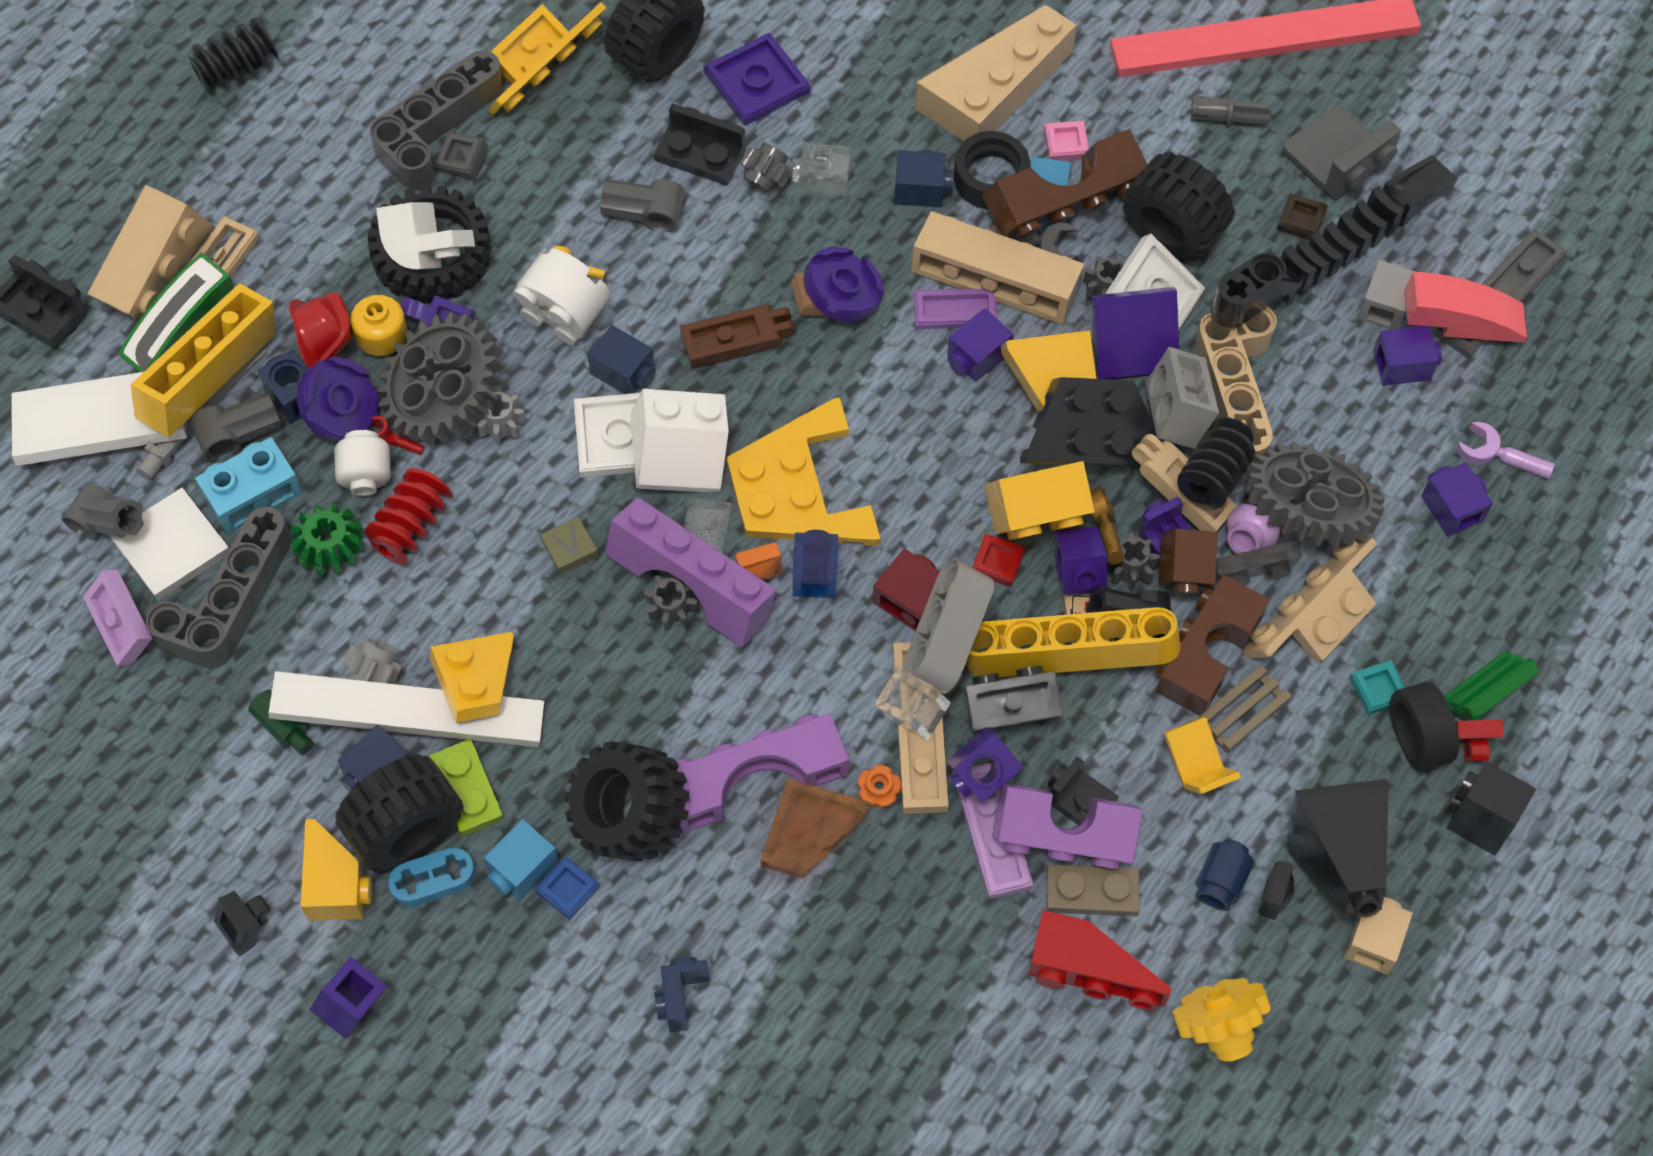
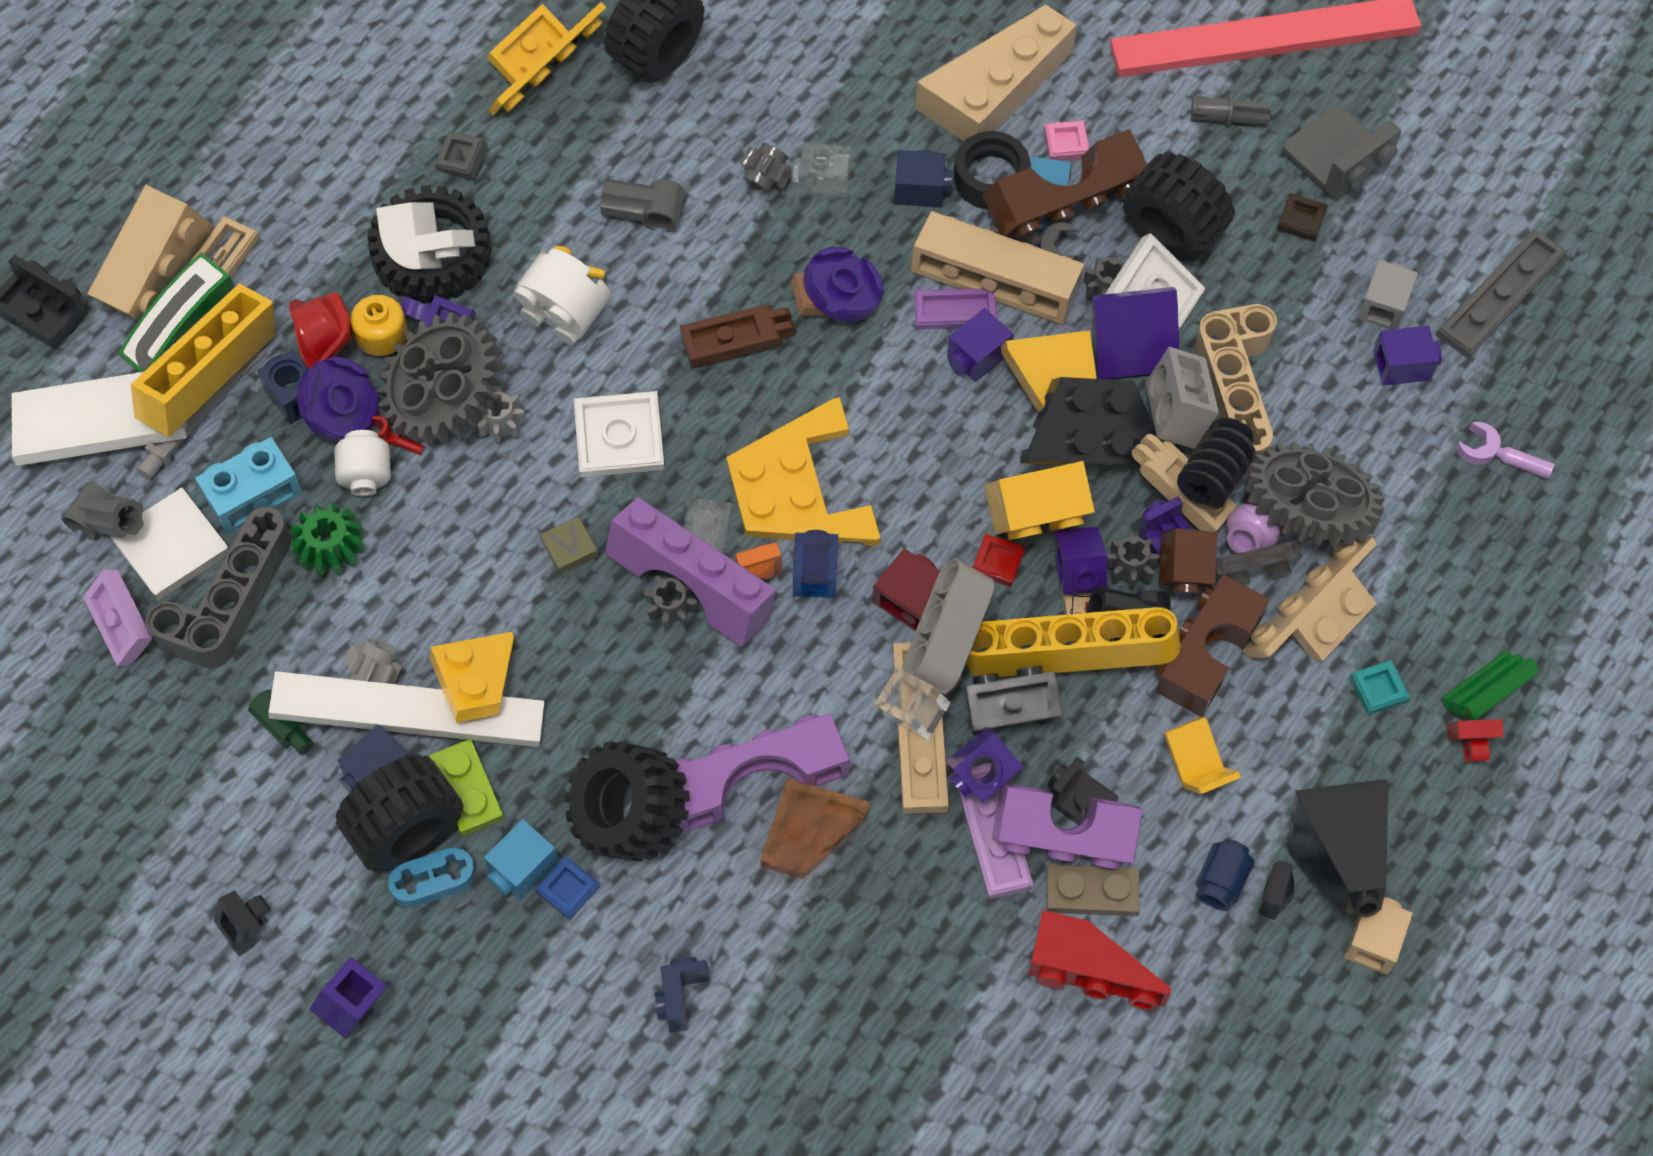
(225, 430): dark grey piece -> none
(232, 54): black piece -> none
(331, 878): yellow slope -> none
(404, 514): red piece -> none
(408, 128): dark grey beam -> none
(622, 361): dark blue brick -> none
(679, 440): white slope -> none
(701, 144): black bracket -> none
(757, 79): dark purple tile -> none
(879, 797): orange plate -> none
(1104, 517): pearl gold piece -> none
(1223, 1016): yellow plant -> none
(1269, 686): dark tan tile -> none
(1270, 278): black piece -> none
(1424, 726): black tyre -> none
(1456, 498): dark purple brick -> none
(1463, 308): coral slope -> none
(1488, 807): black brick -> none

